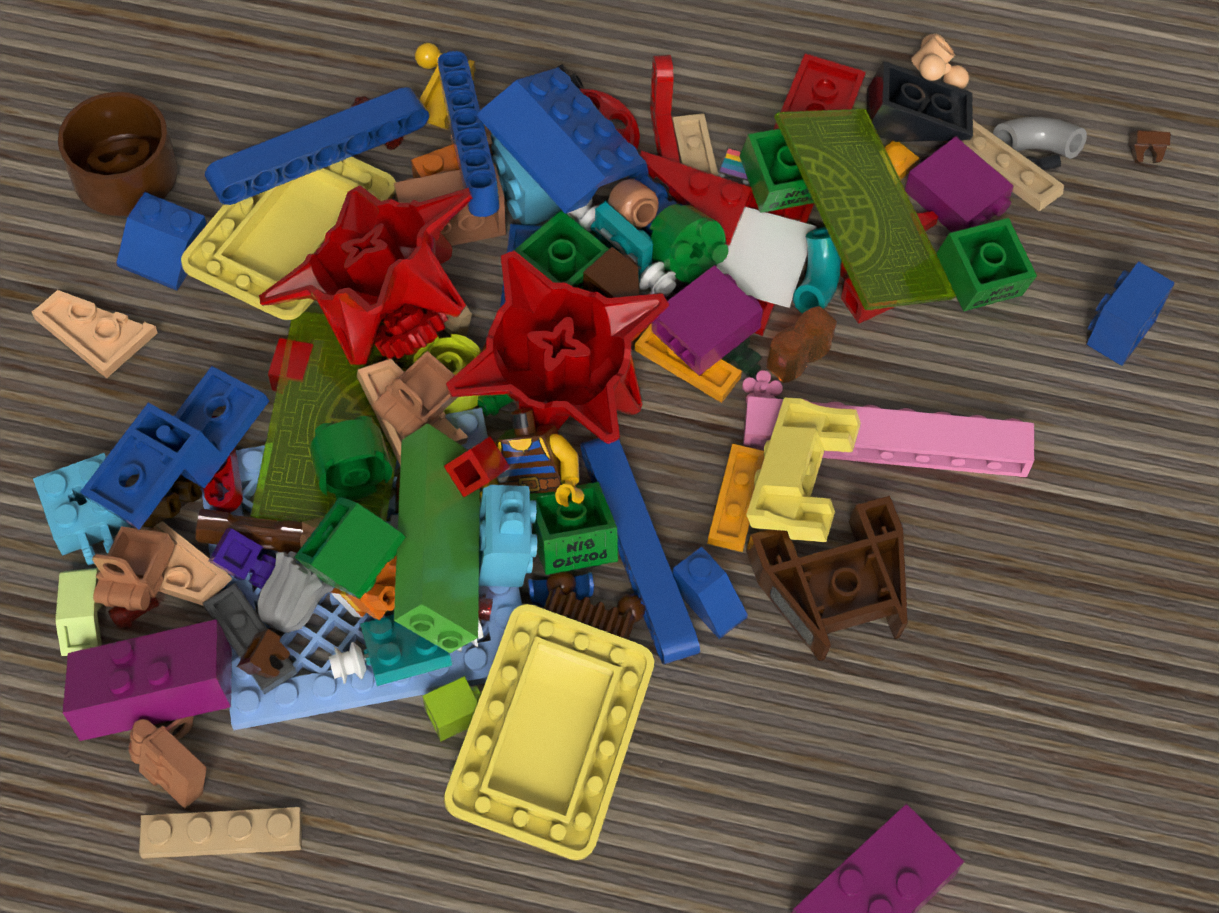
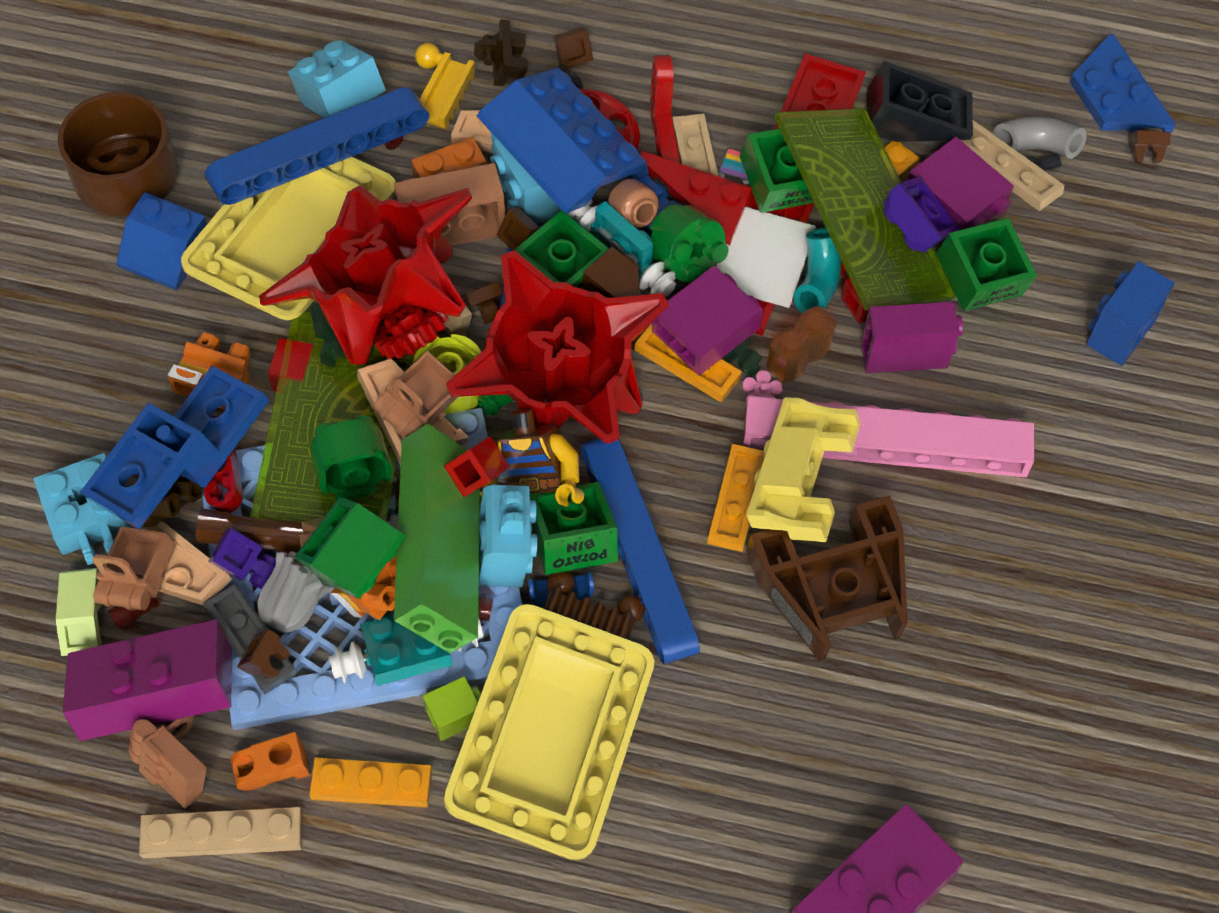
(92, 333): light nougat wing -> none
(203, 355): none -> orange hips
(270, 762): none -> orange leg
(324, 331): none -> clear green plate
(336, 79): none -> medium azure hinge
(371, 782): none -> light orange plate
(468, 133): blue beam -> none
(485, 301): none -> reddish brown tile
(498, 52): none -> dark brown hips
(516, 228): none -> reddish brown tile
(573, 47): none -> reddish brown tile
(709, 592): blue slope -> none
(910, 337): none -> magenta brick
(918, 214): none -> dark purple slope
(933, 62): light nougat piece -> none
(1118, 92): none -> blue wing

